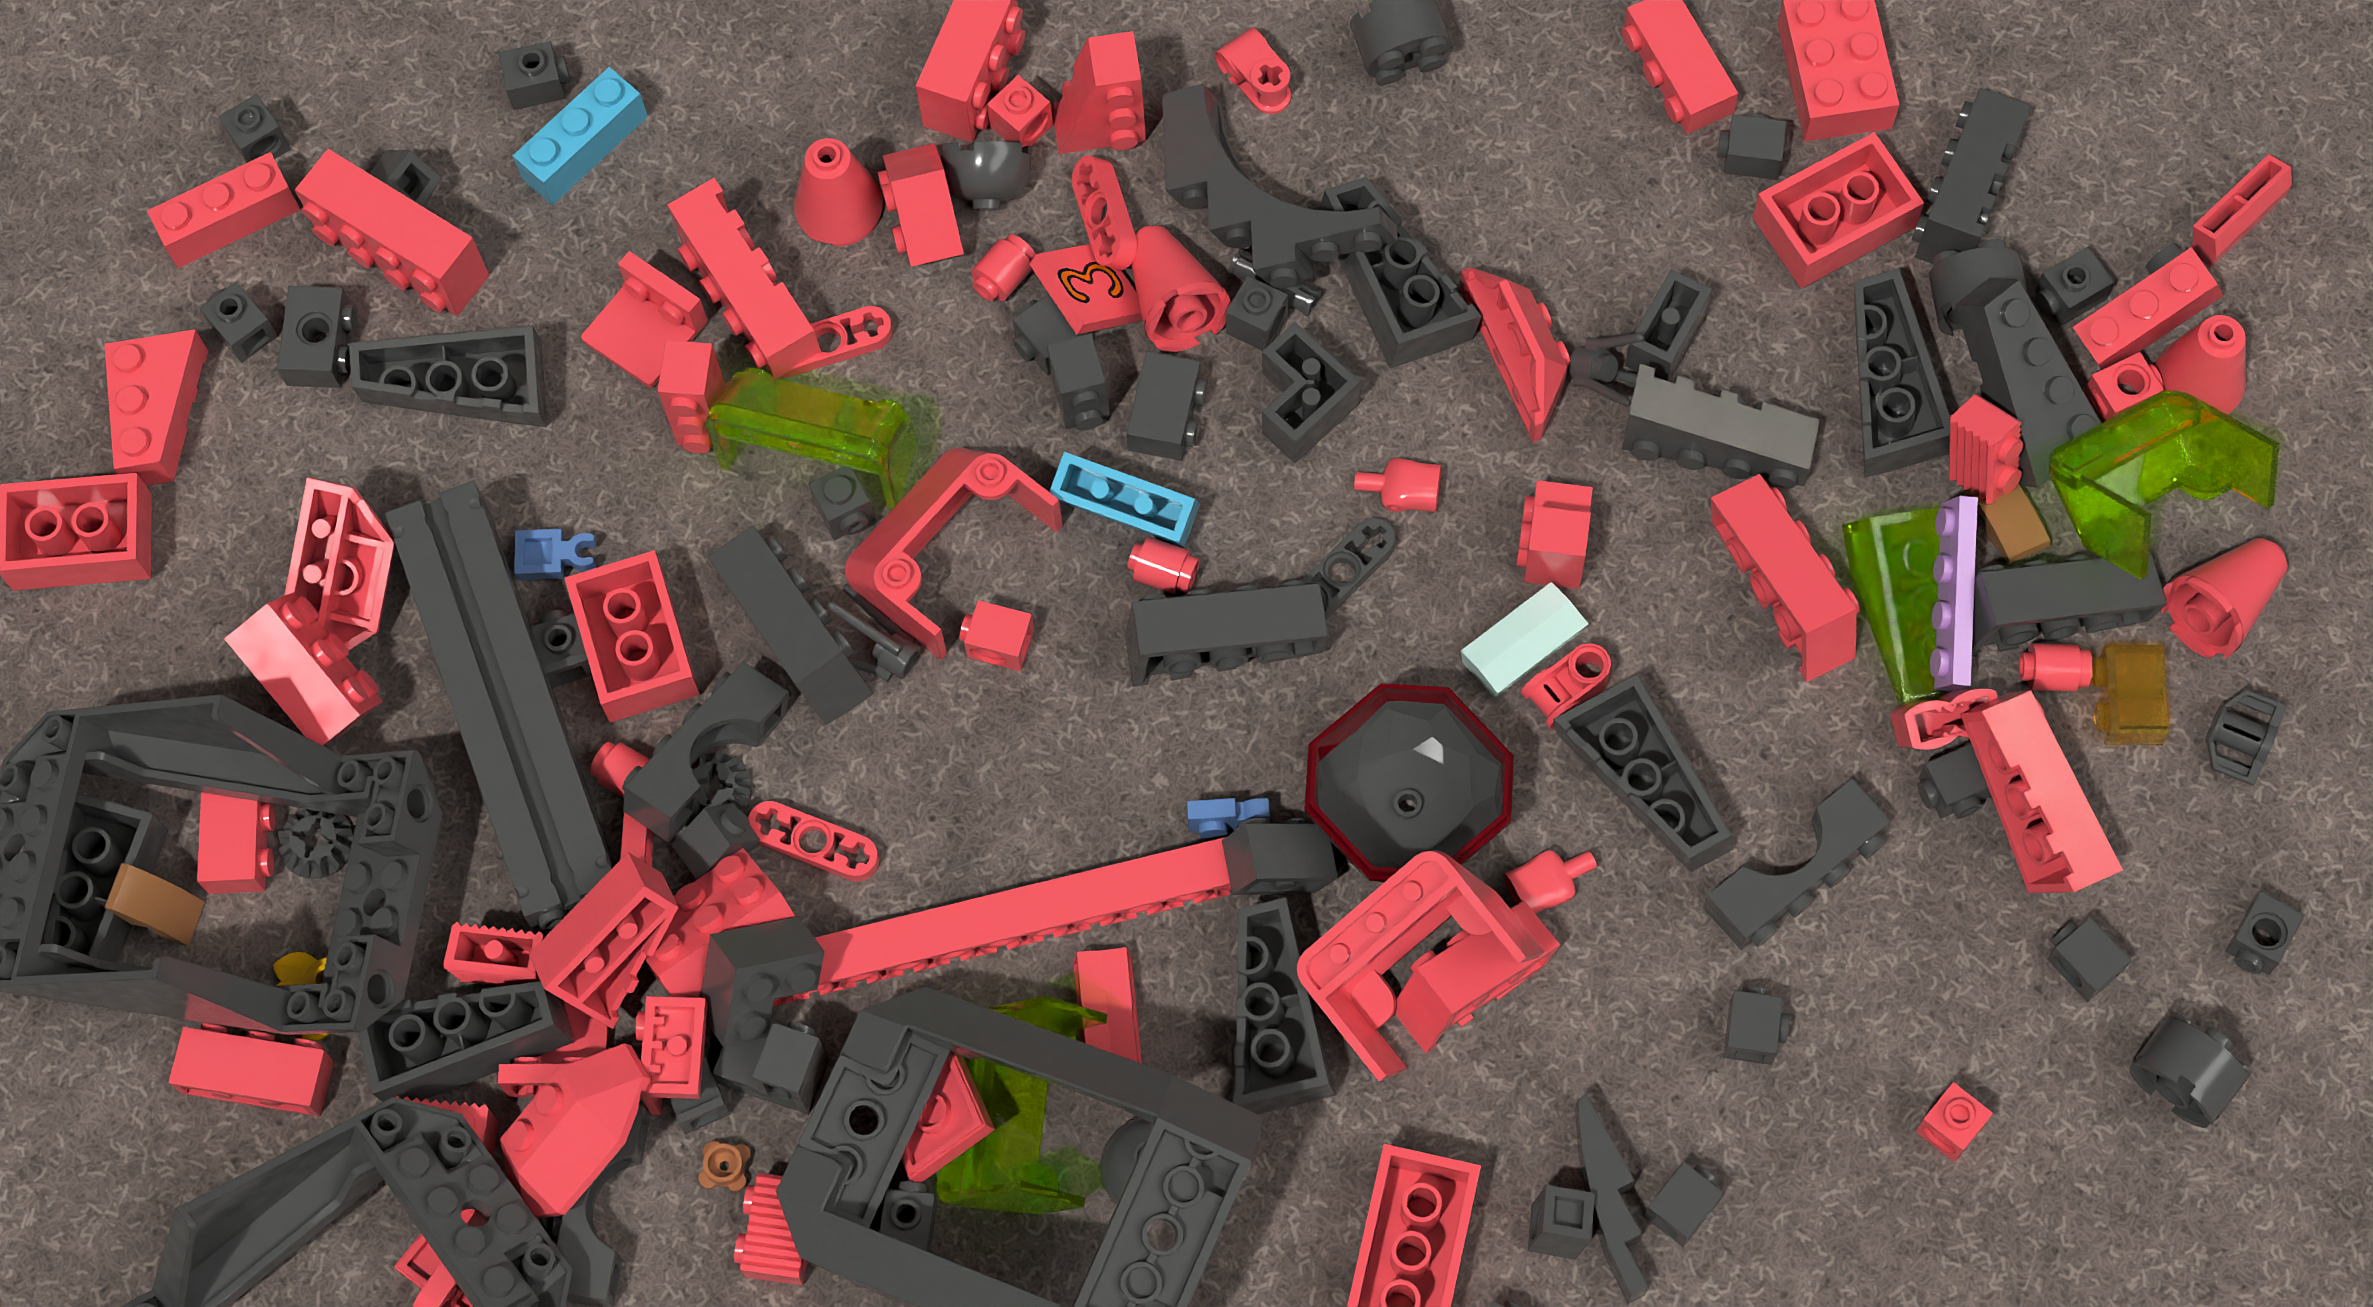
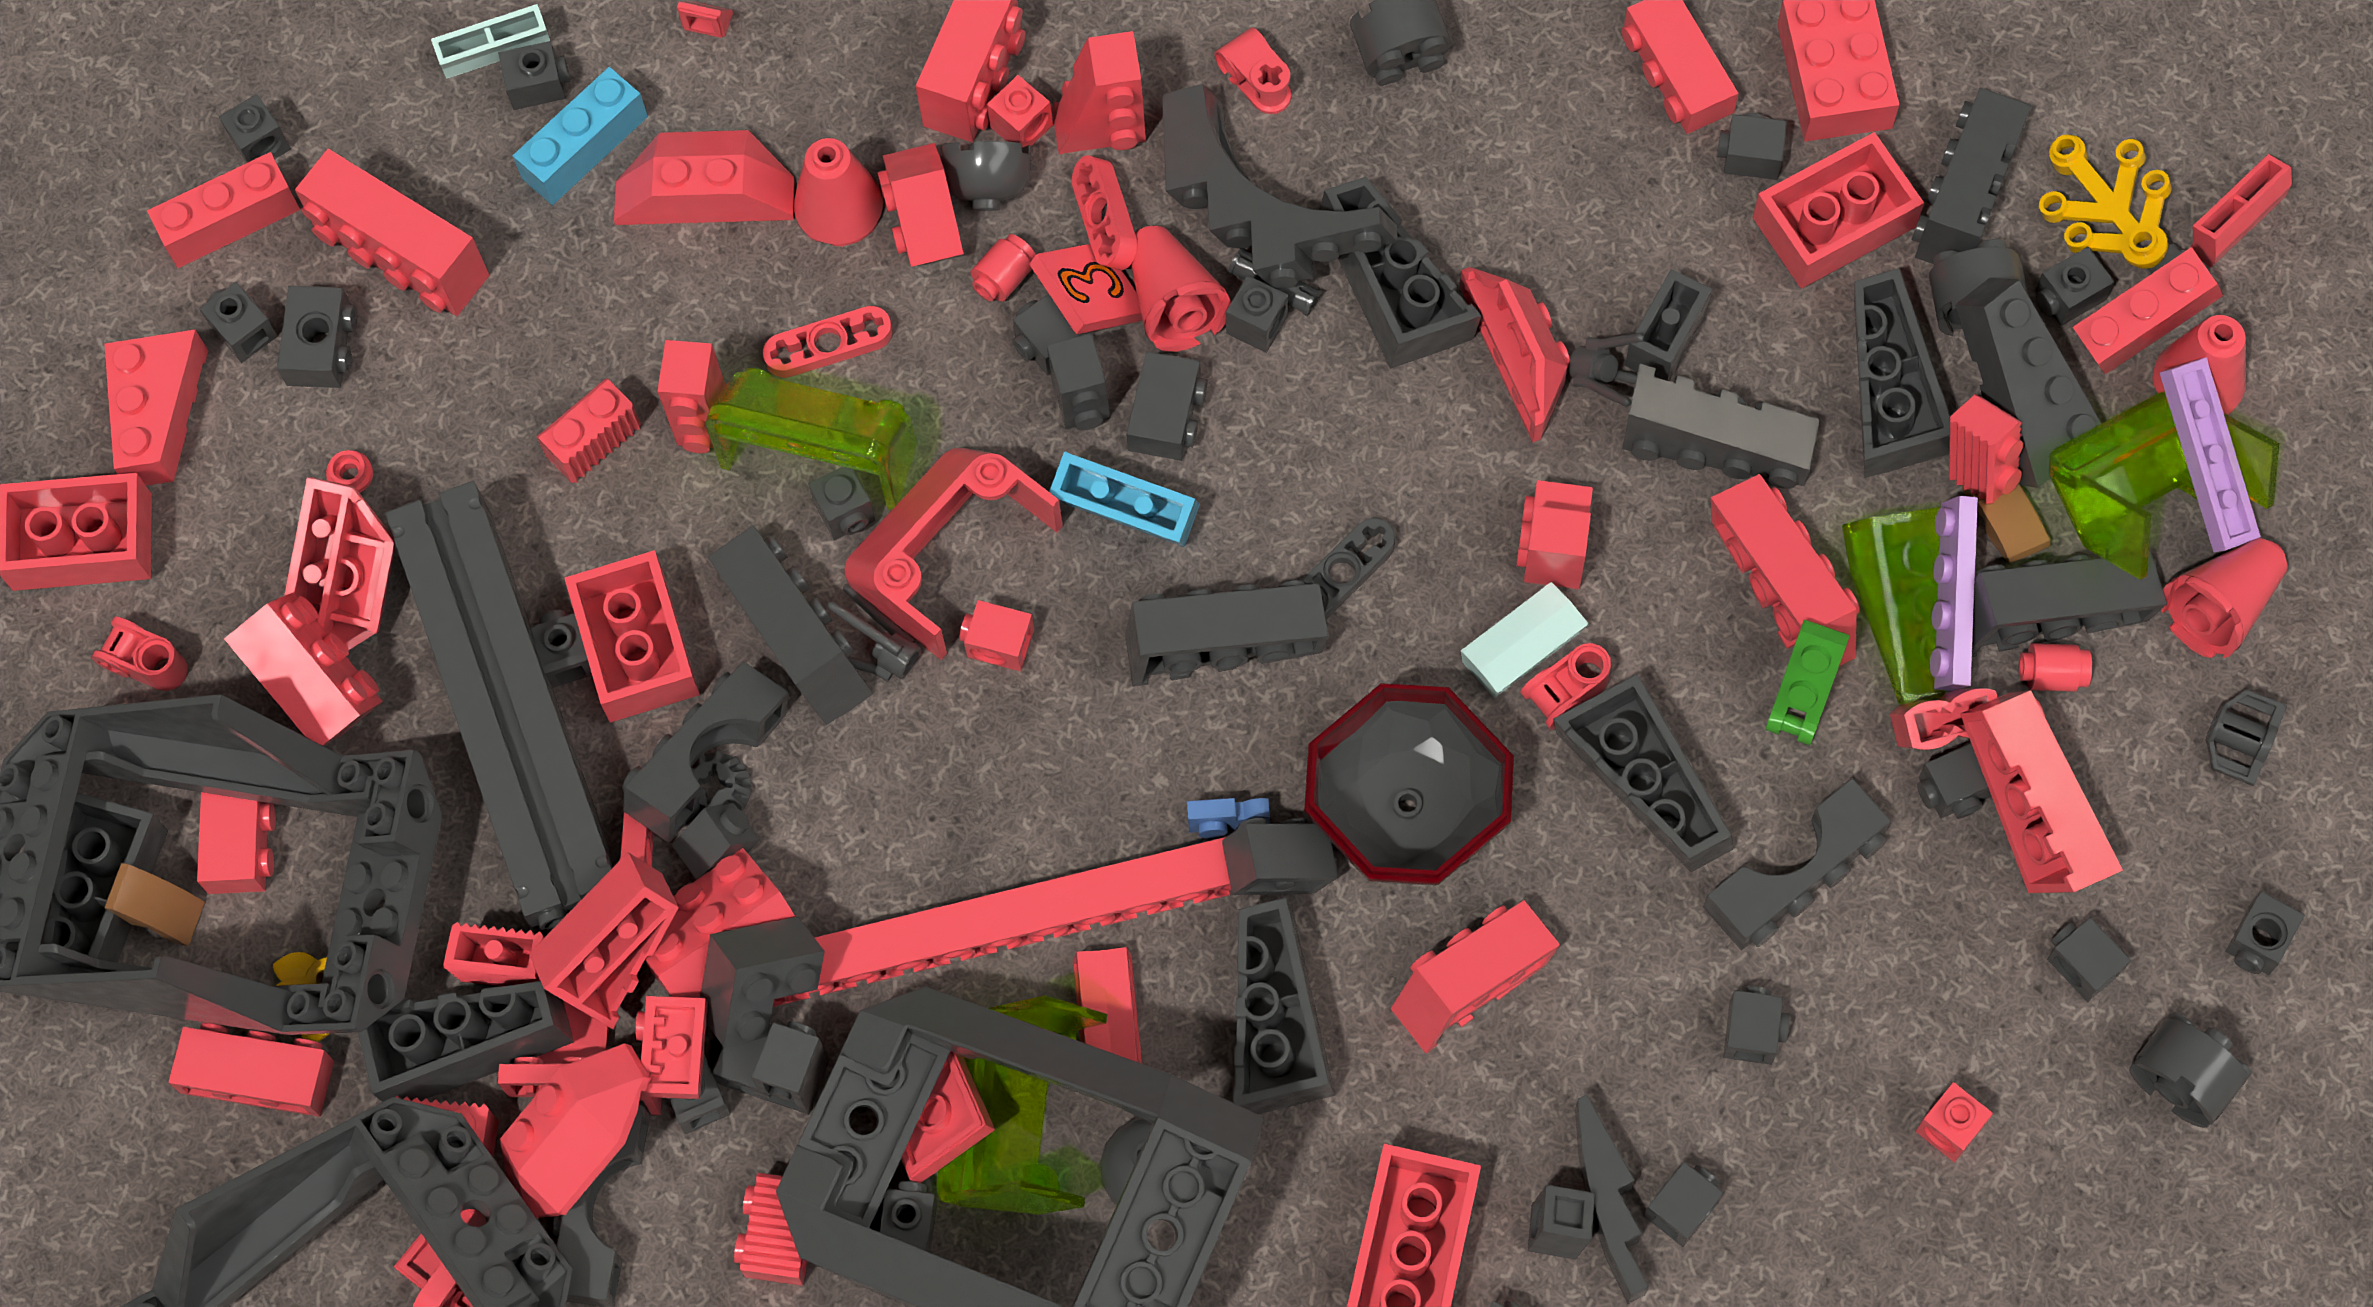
(135, 652): none -> coral piece
(324, 858): dark grey gear -> none
(346, 460): none -> coral plate
(407, 175): dark grey brick -> none
(457, 374): dark grey wedge -> none
(480, 43): none -> light aqua piece
(545, 553): medium blue plate -> none
(589, 430): none -> coral brick
(614, 764): coral brick -> none
(641, 318): coral bracket -> none
(703, 181): none -> coral wedge
(704, 18): none -> coral slope
(714, 1156): nougat plate -> none
(741, 281): coral wedge -> none
(850, 841): coral beam -> none
(1163, 566): coral brick -> none
(1314, 389): dark grey brick -> none
(1348, 961): coral windscreen -> none
(1404, 485): coral piece -> none
(1547, 879): coral piece -> none
(1807, 680): none -> bright green plate
(2110, 205): none -> yellow plant
(2131, 695): clear yellow brick -> none
(2133, 371): coral brick -> none
(2210, 454): none -> lavender plate

